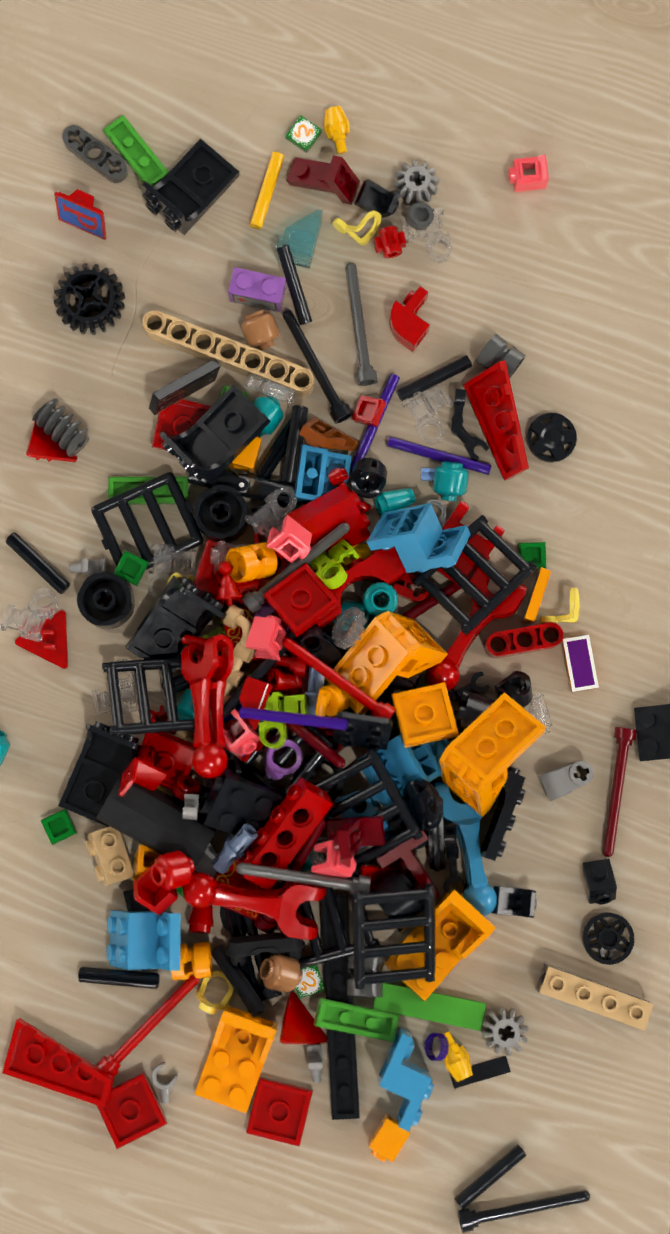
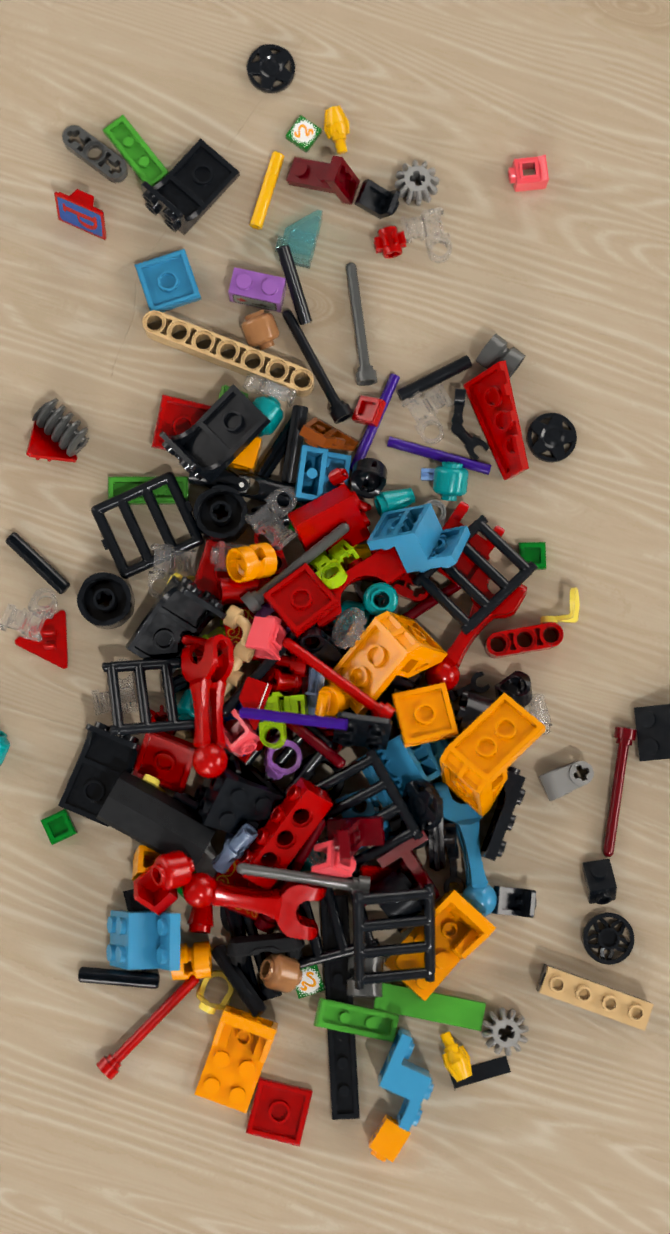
(51, 1065): red wing -> none
(88, 567): light grey piece -> none
(97, 279): black gear -> none
(110, 856): tan bracket -> none
(131, 568): green tile -> none
(132, 1111): red plate -> none
(142, 772): red bracket -> none
(165, 1088): light grey piece -> none
(168, 281): none -> dark azure plate
(184, 386): black tile -> none
(184, 786): red bush -> none
(190, 810): light grey piece -> none
(227, 588): red piece -> none
(271, 68): none -> black wheel
(292, 541): coral window -> none
(298, 1024): red piece -> none
(315, 1061): light grey piece -> none
(343, 228): light yellow piece -> none
(404, 322): red brick -> none
(420, 216): dark grey tile -> none
(445, 1047): dark purple axle -> none
(470, 1219): black piece -> none
(490, 1176): black piece -> none
(536, 595): light orange tile -> none
(580, 663): dark purple tile -> none

